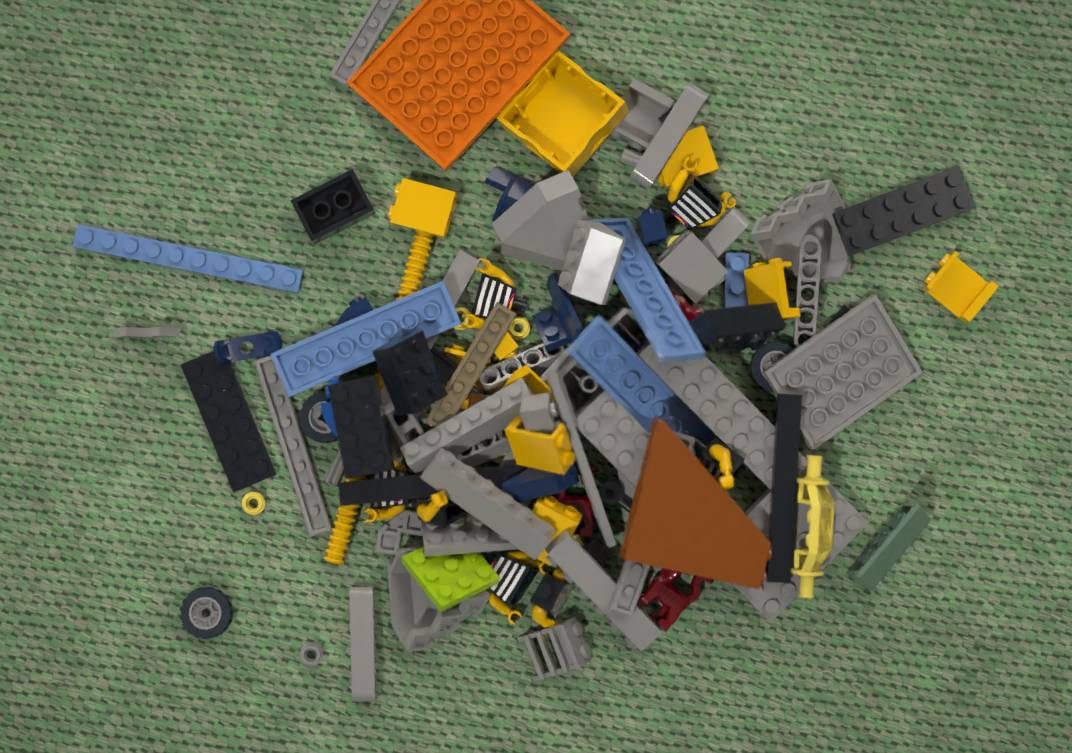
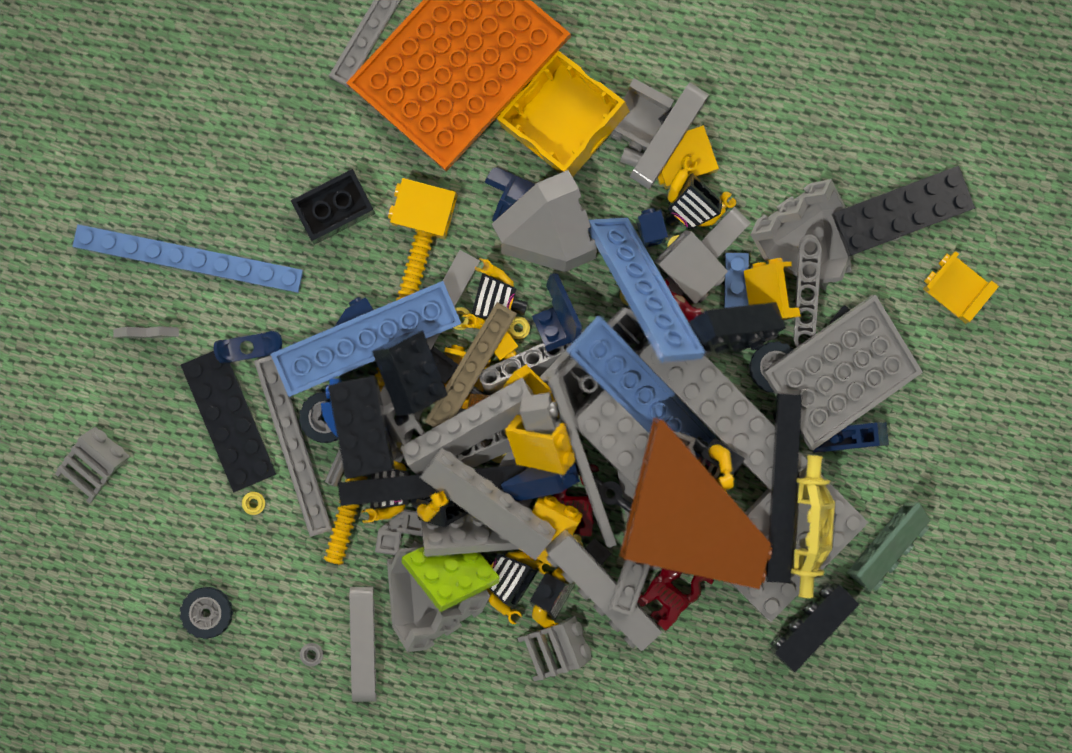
(99, 454): none -> light grey plate
(591, 261): slope -> none
(814, 626): none -> black brick
(857, 437): none -> dark blue slope

